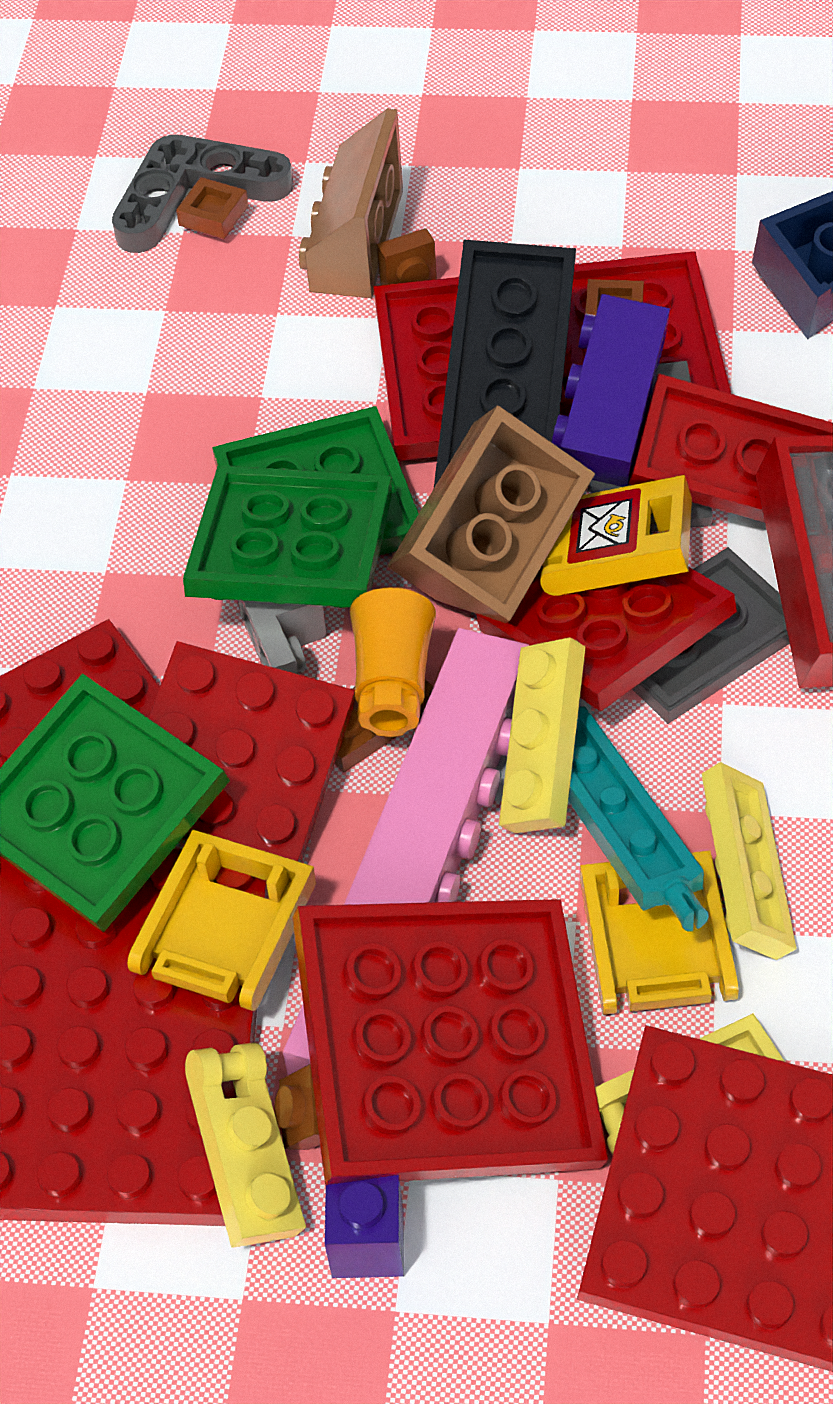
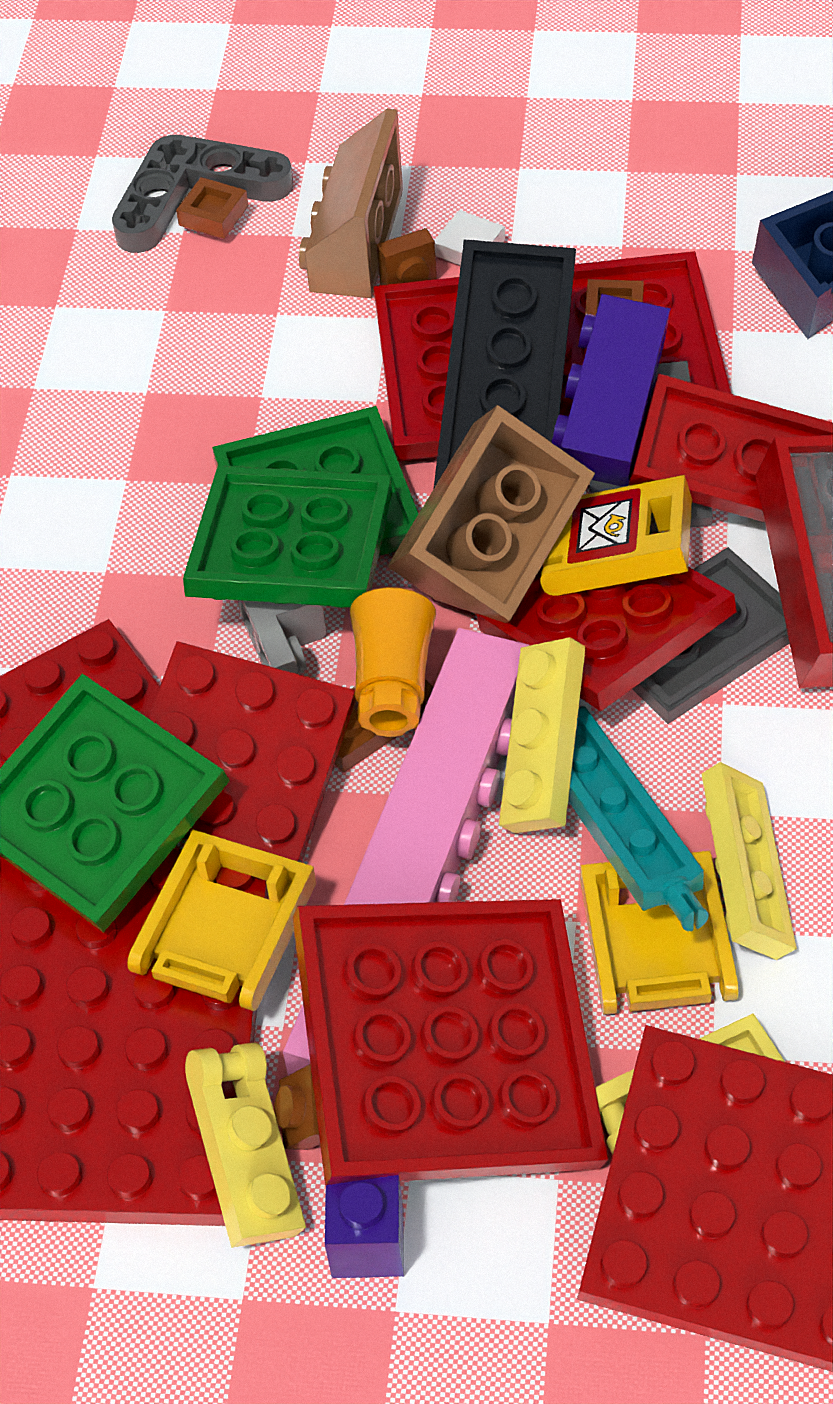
(469, 227): none -> white tile

